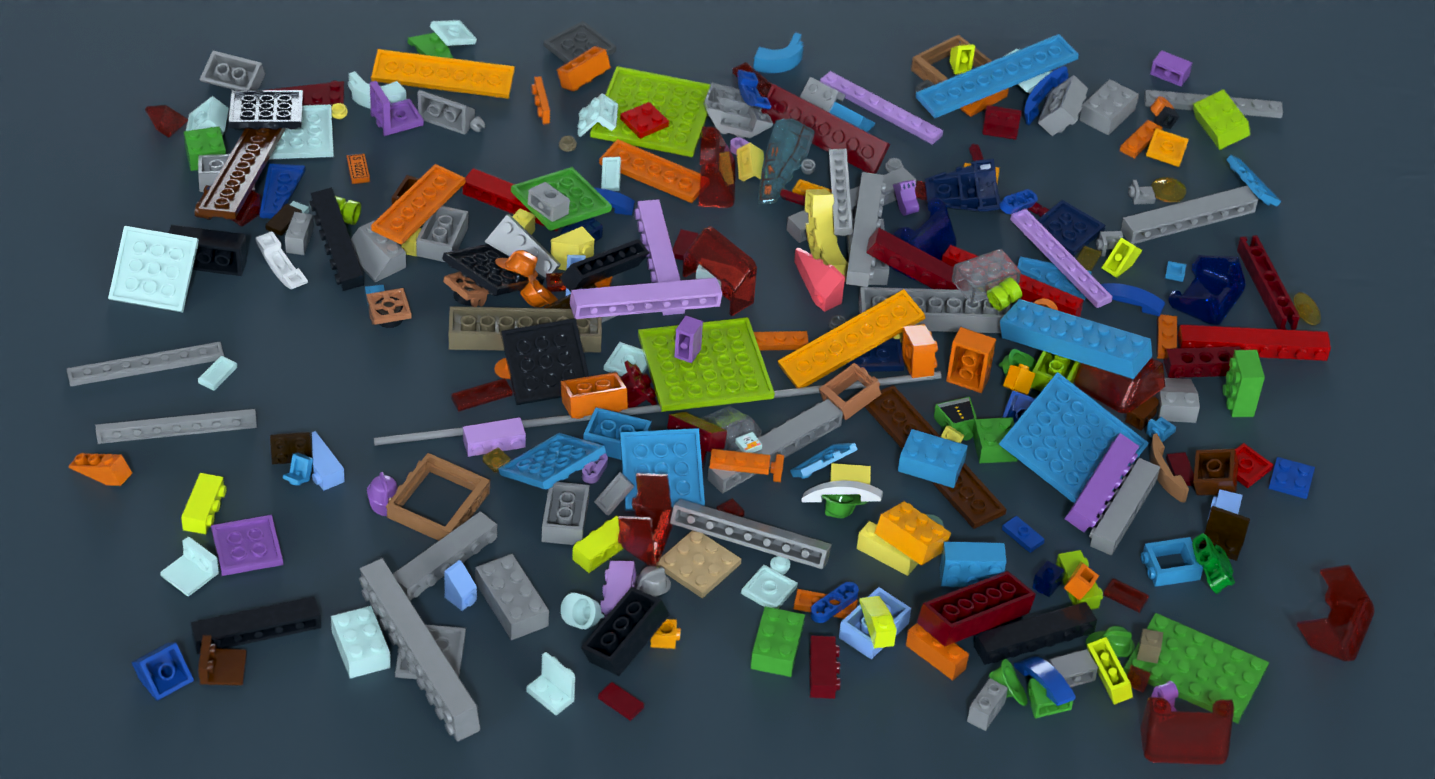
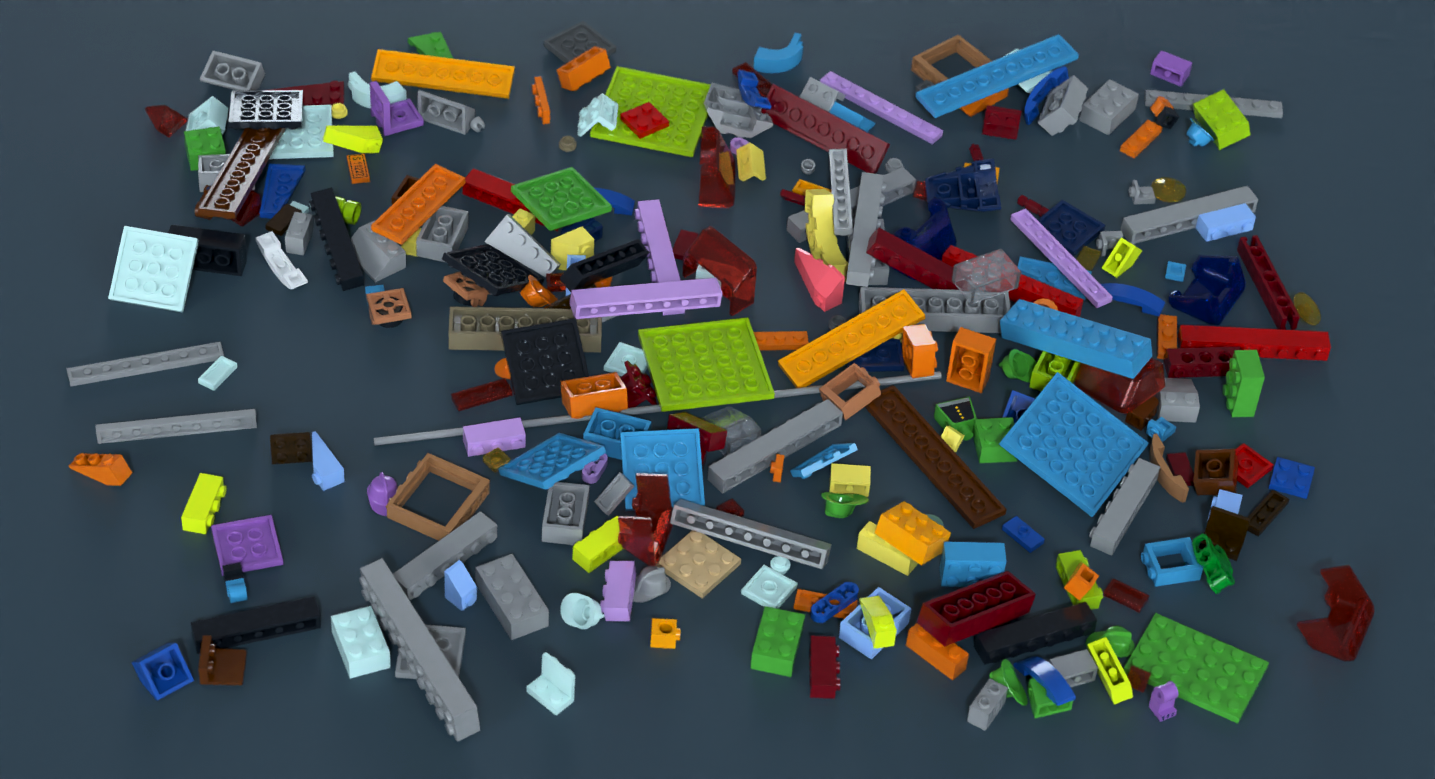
(192, 568): light aqua bracket -> none
(234, 582): none -> leg
(300, 469): dark azure bracket -> none
(356, 138): none -> neon yellow slope
(453, 32): light aqua tile -> none
(519, 262): orange piece -> none
(548, 201): light grey brick -> none
(611, 173): light aqua tile -> none
(621, 701): dark red tile -> none
(625, 631): black brick -> none
(655, 171): orange plate -> none
(688, 339): medium lavender brick -> none
(740, 461): orange plate -> none
(748, 443): light aqua tile -> none
(785, 150): clear light blue wedge -> none
(867, 491): white slope -> none
(906, 197): medium lavender leg -> none
(932, 458): dark azure piece -> none
(962, 58): neon yellow slope -> none
(1004, 294): lime wheel -> none
(1018, 201): blue beam -> none
(1019, 378): light orange brick -> none
(1048, 578): clear blue brick -> none
(1102, 482): medium lavender brick -> none
(1150, 646): dark tan brick -> none
(1167, 147): light orange plate -> none
(1186, 735): clear red windscreen -> none
(1198, 135): none -> dark azure piece
(1225, 222): none -> light blue brick
(1253, 181): dark azure wing -> none
(1266, 512): none -> dark brown tile

